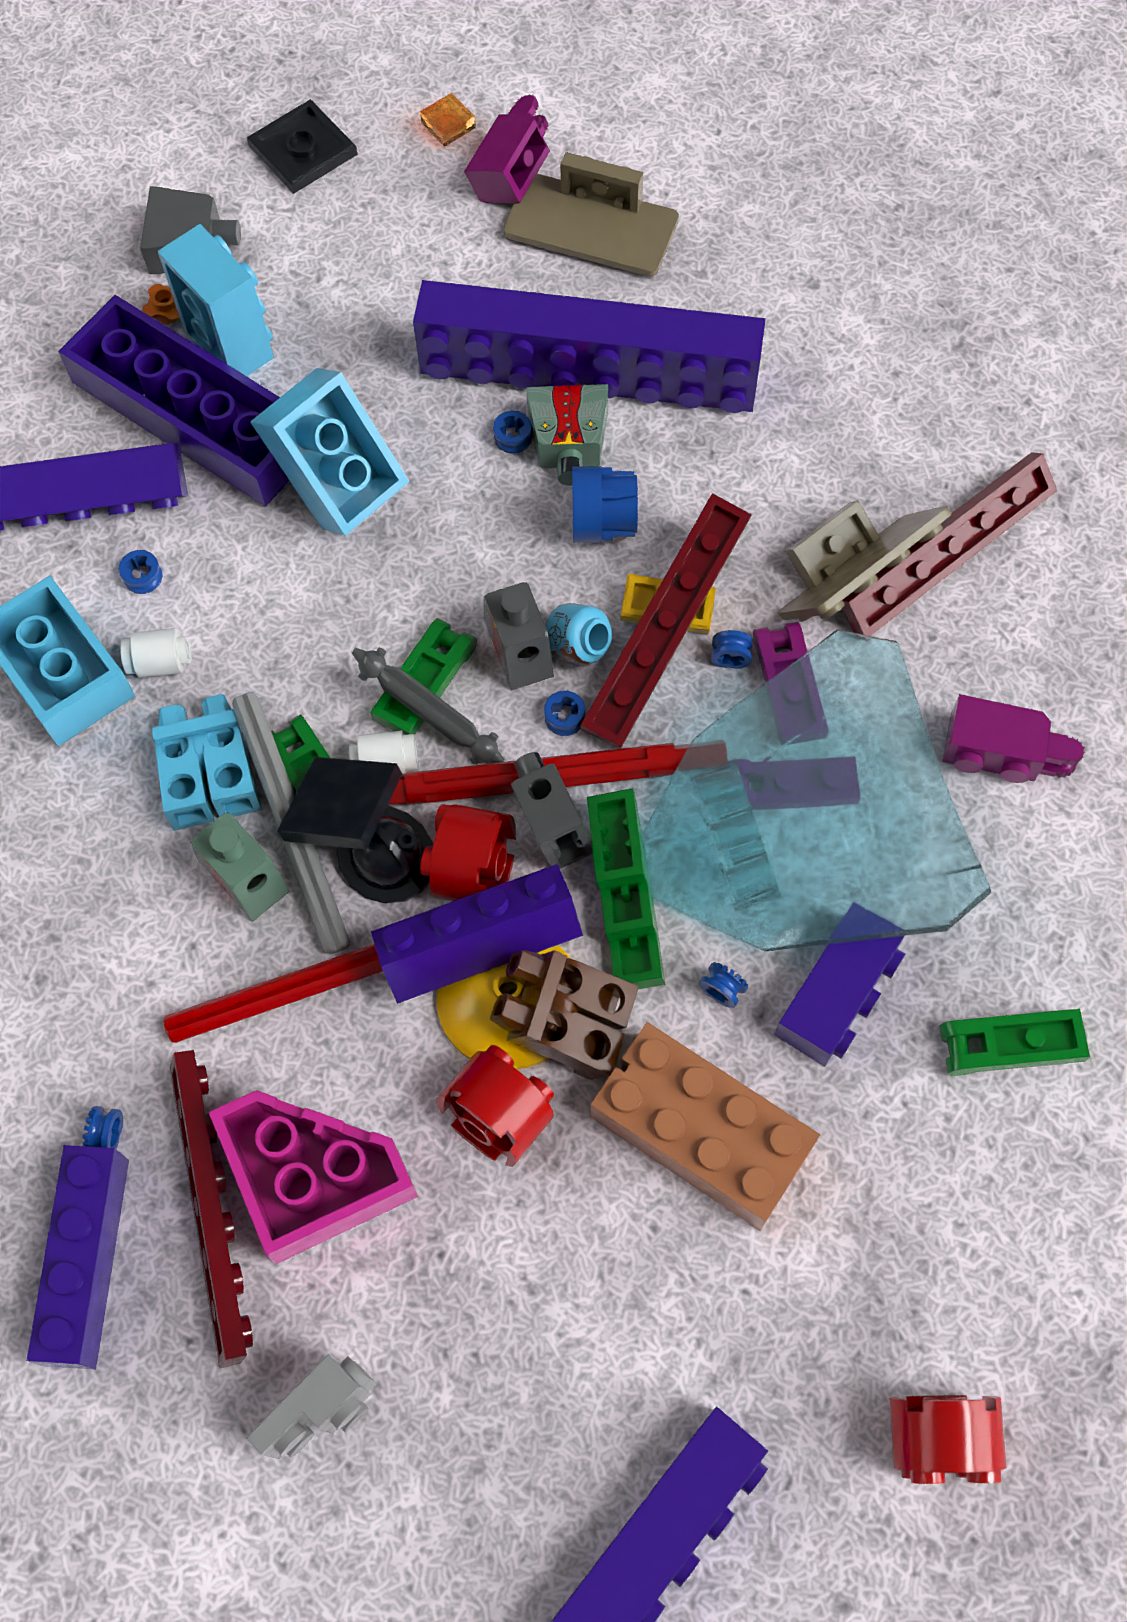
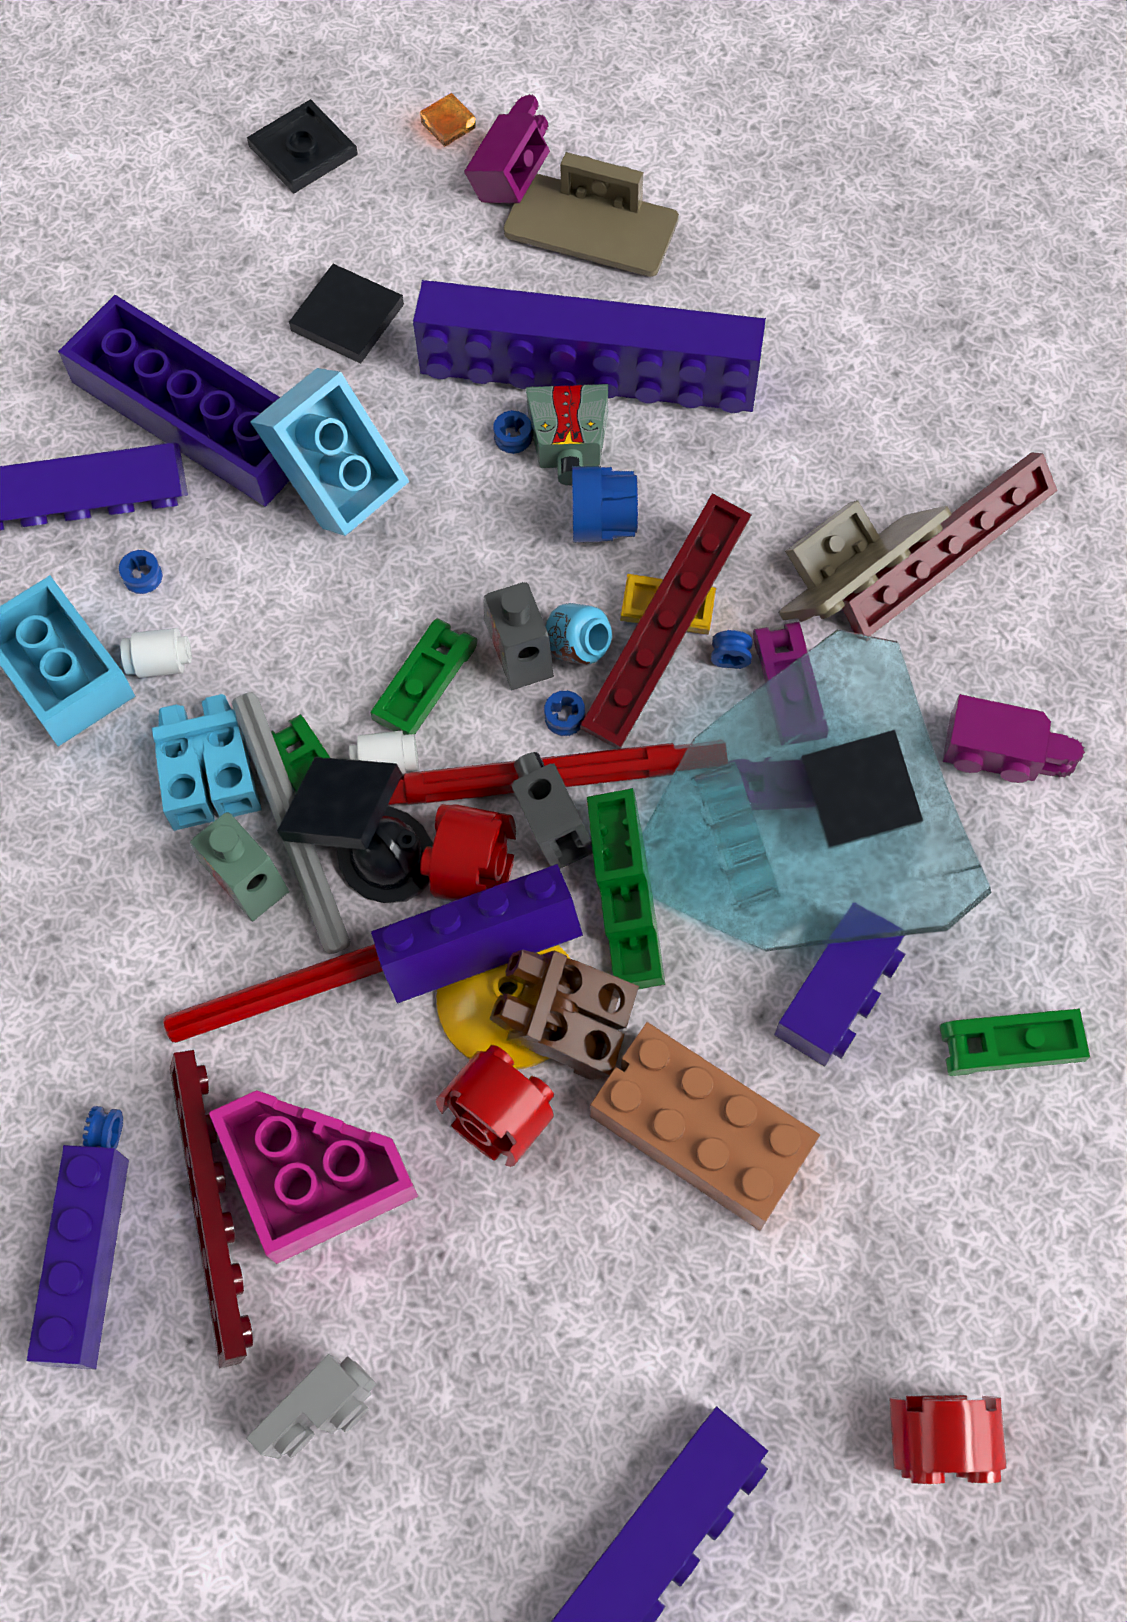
(163, 312): orange plate -> none
(174, 213): dark grey torso -> none
(217, 300): medium azure brick -> none
(346, 313): none -> black tile
(427, 706): dark grey wheel -> none
(723, 985): blue bush -> none
(861, 789): none -> black tile

